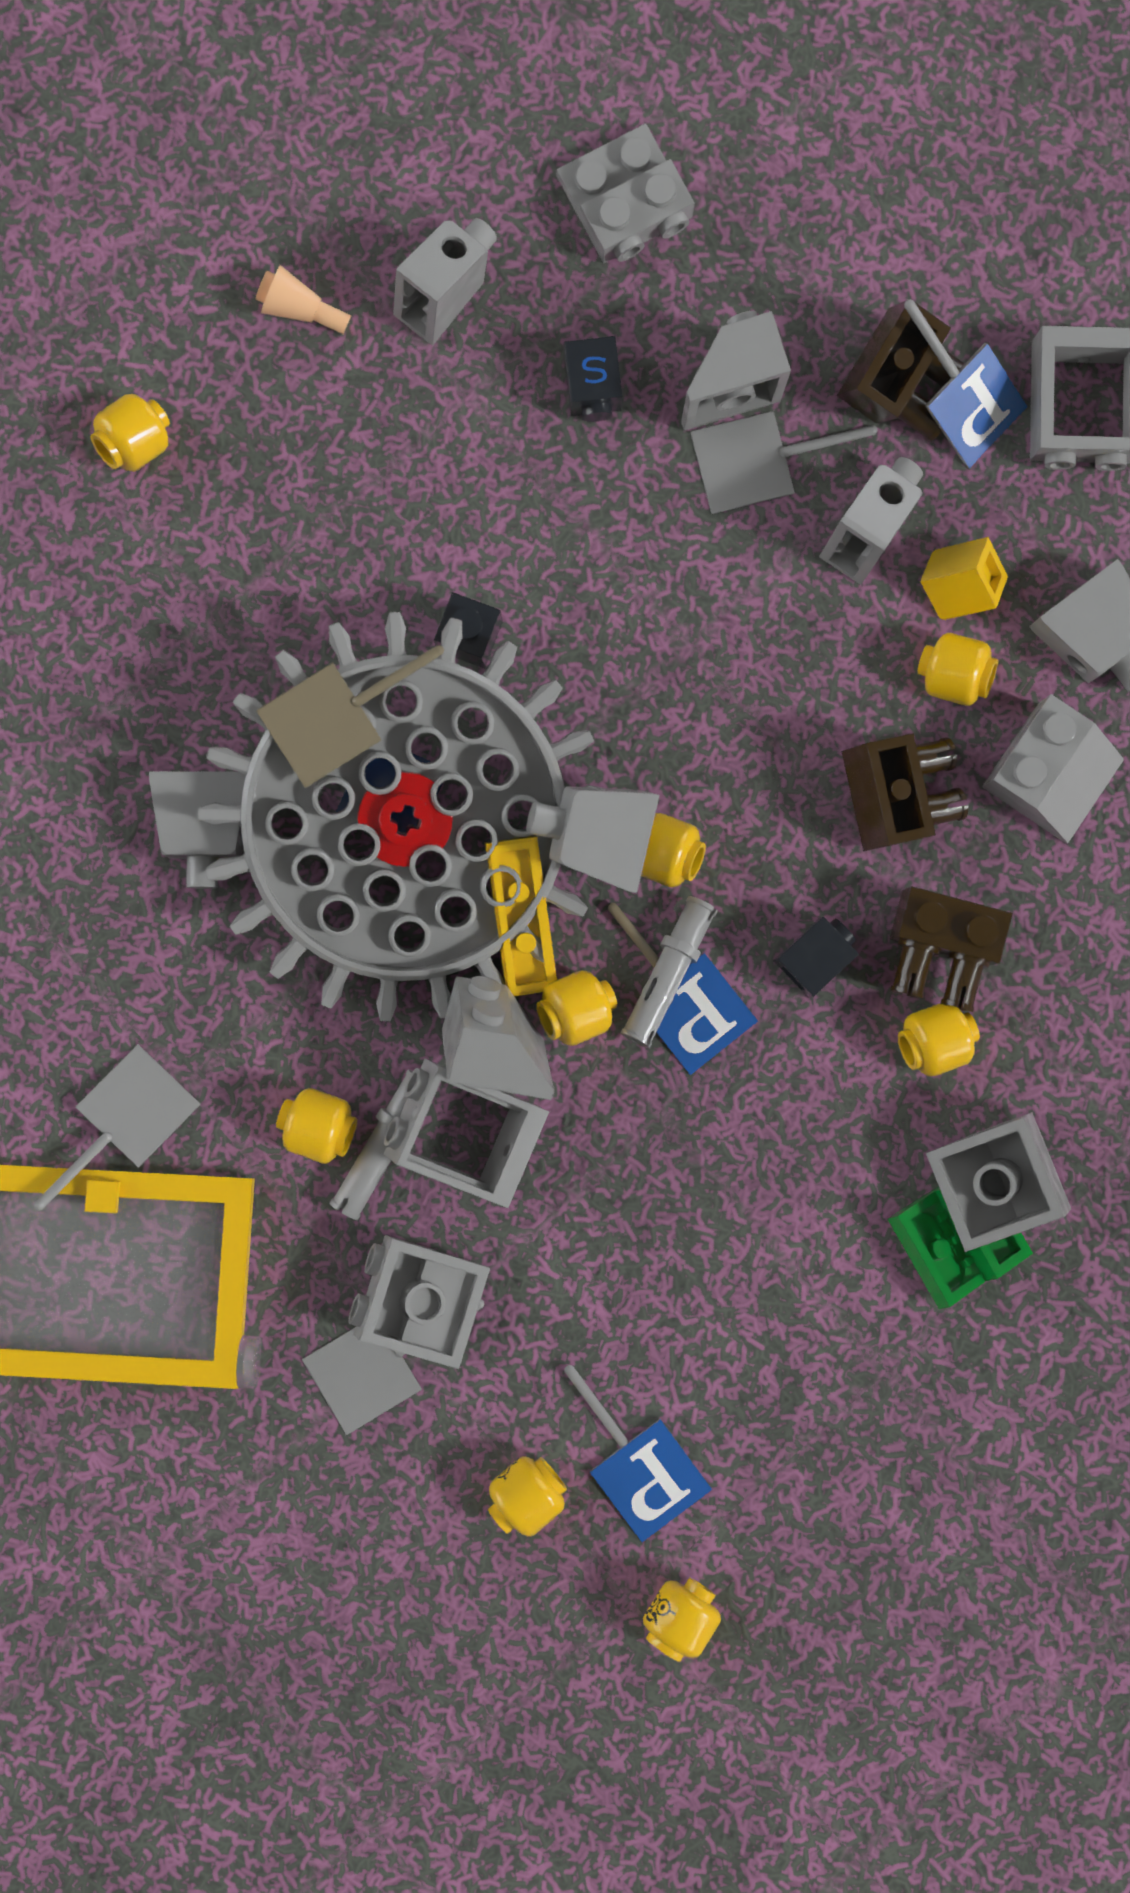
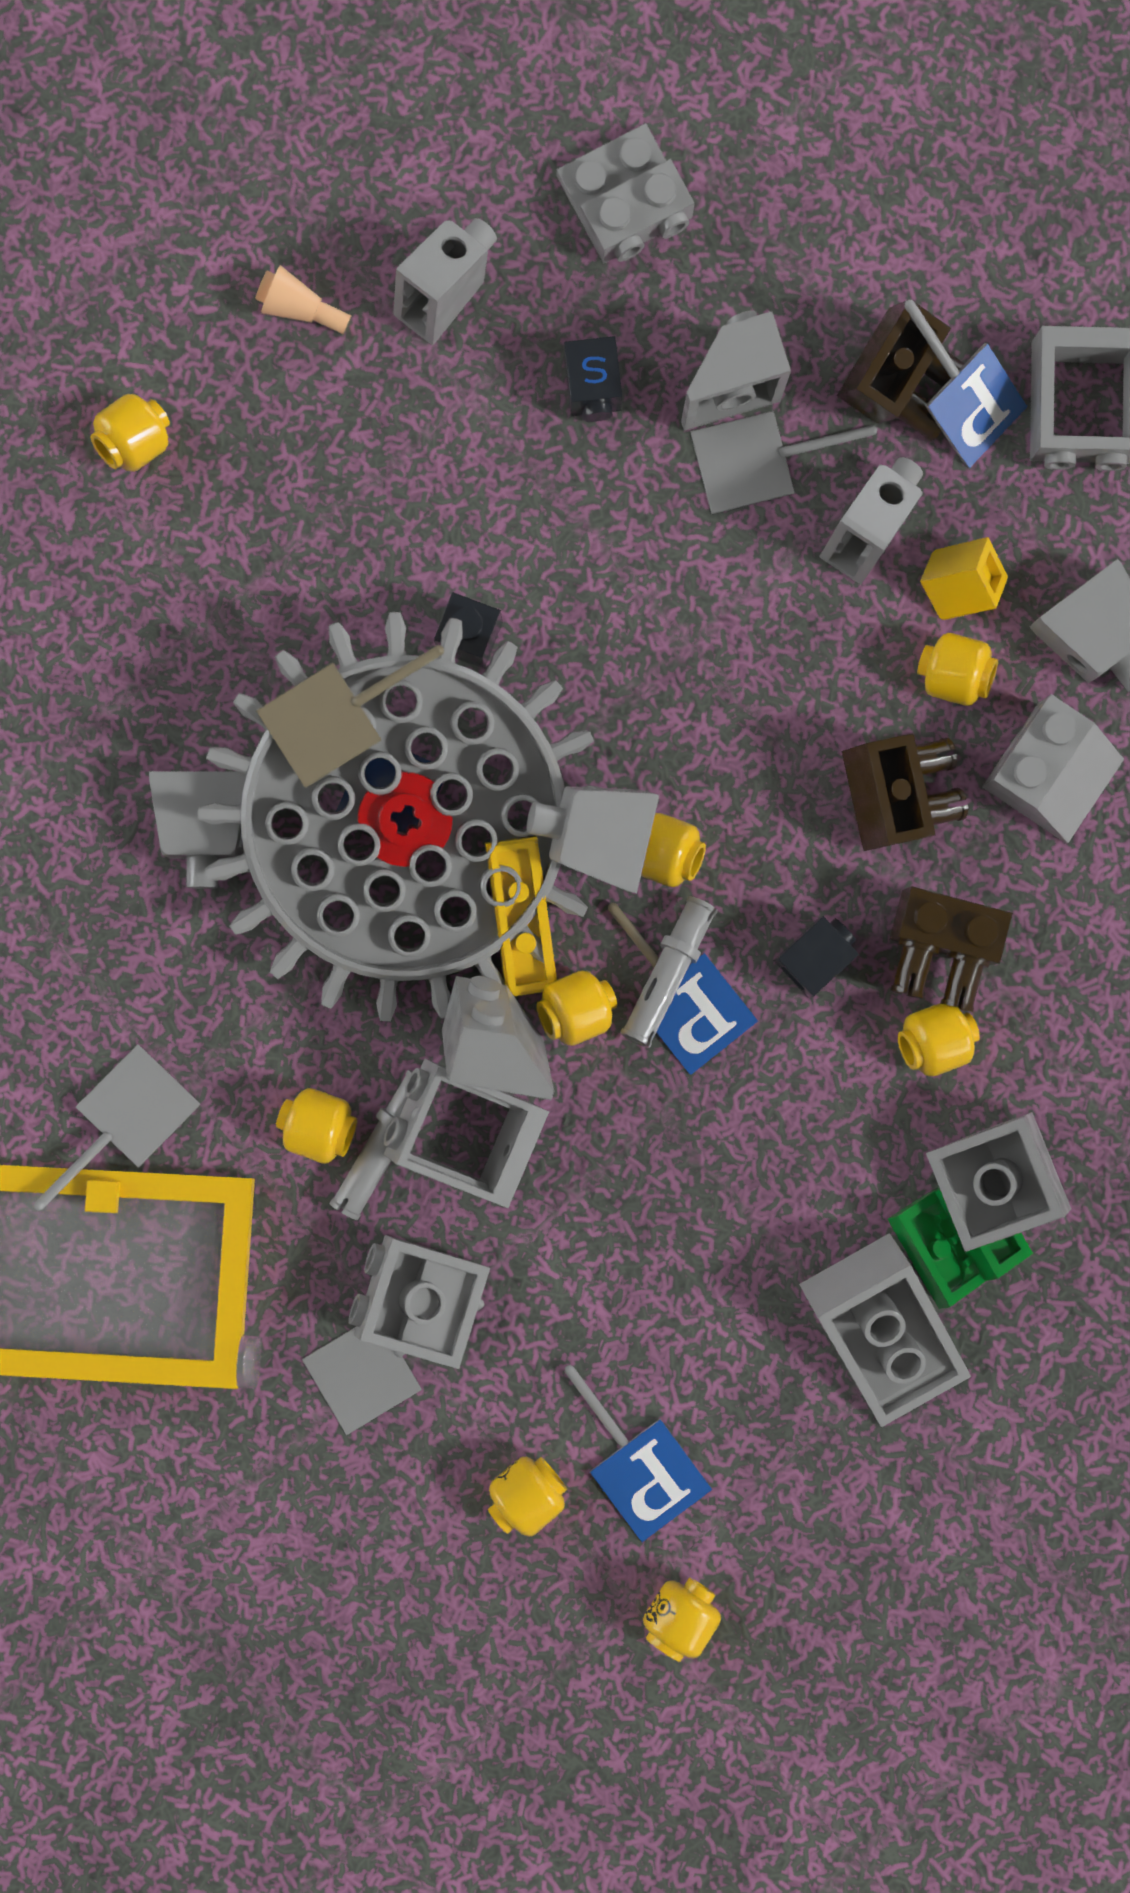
(885, 1329): none -> light grey slope

